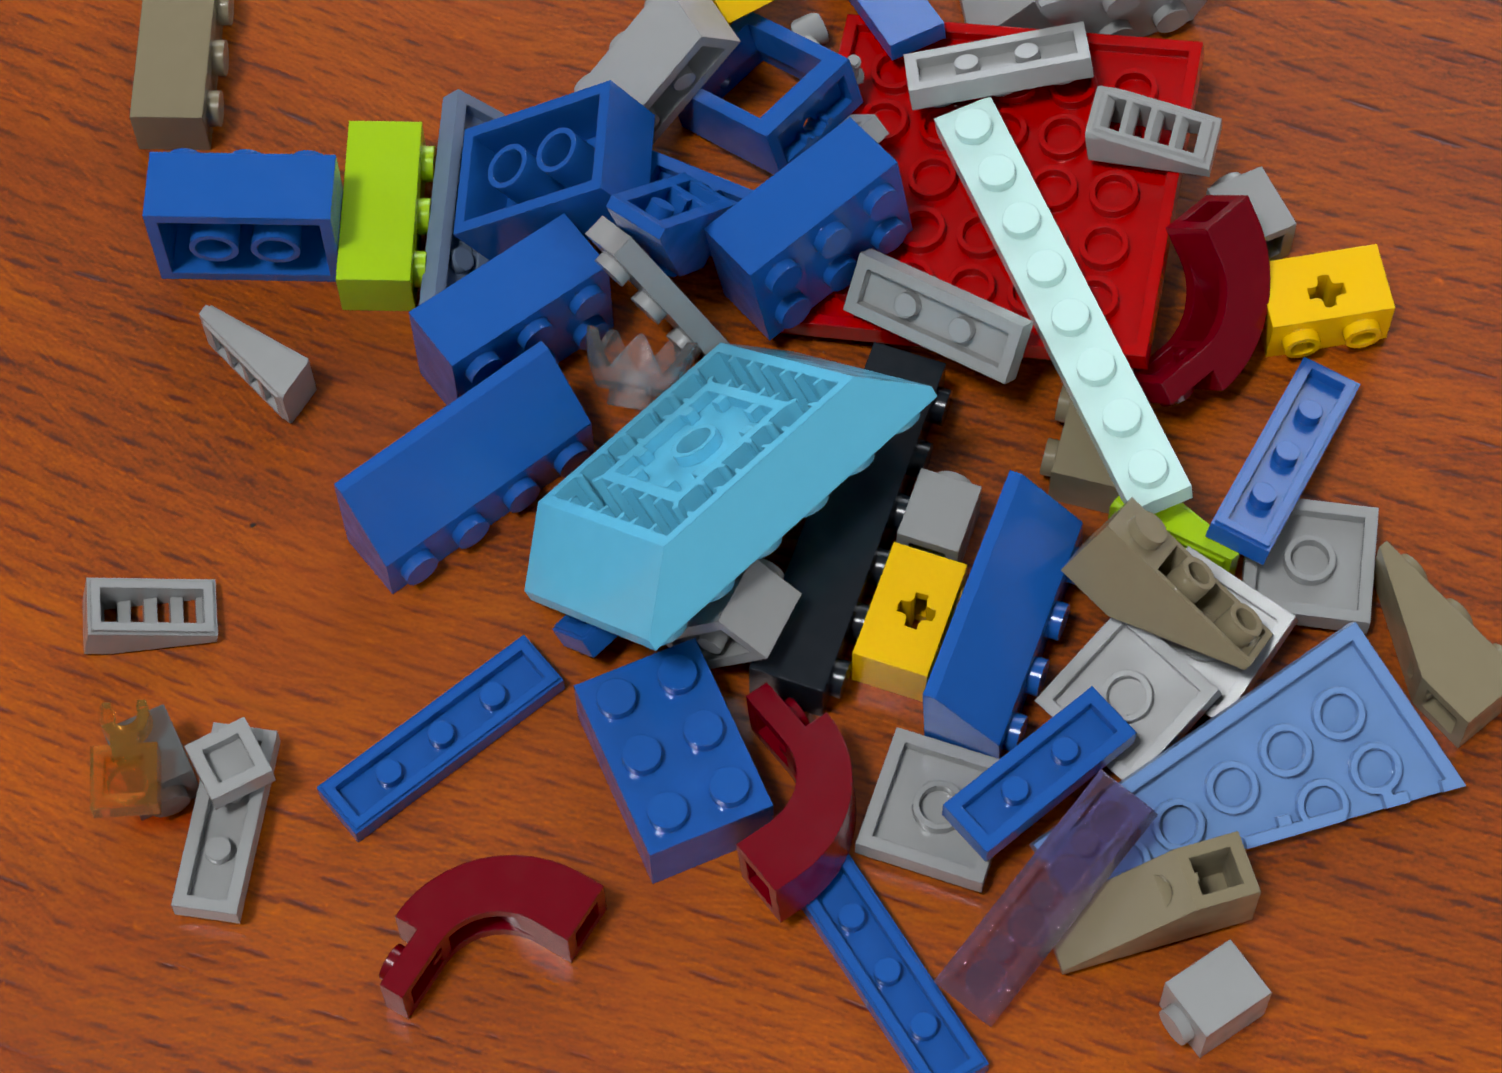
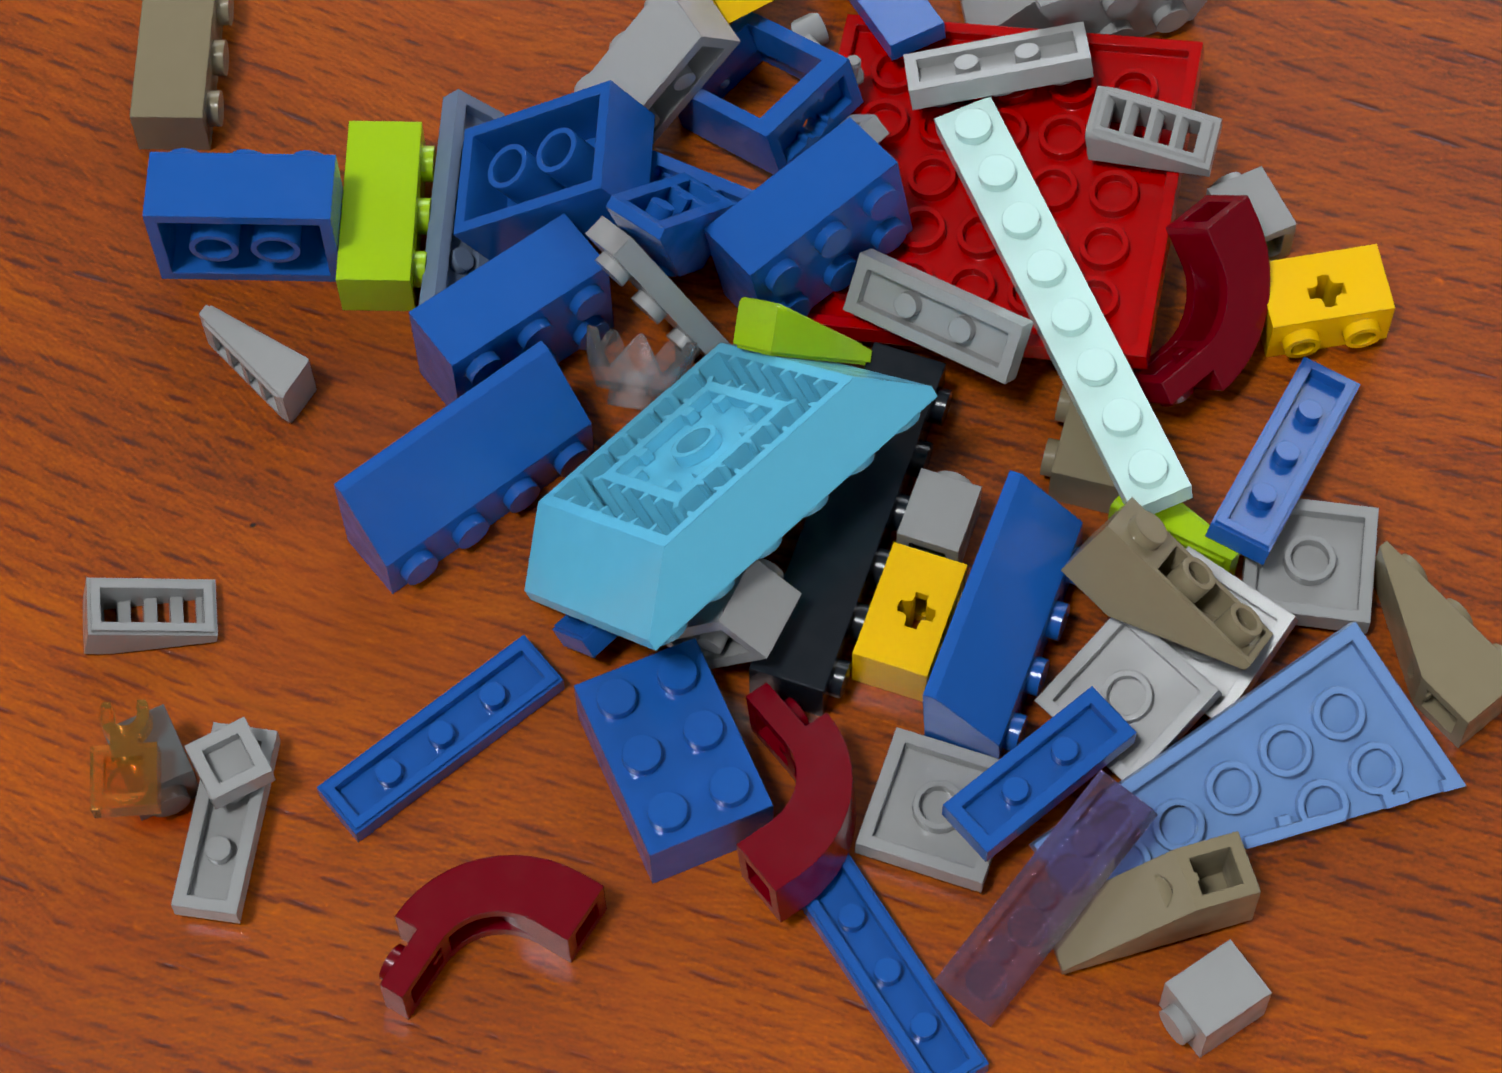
(786, 333): none -> lime slope

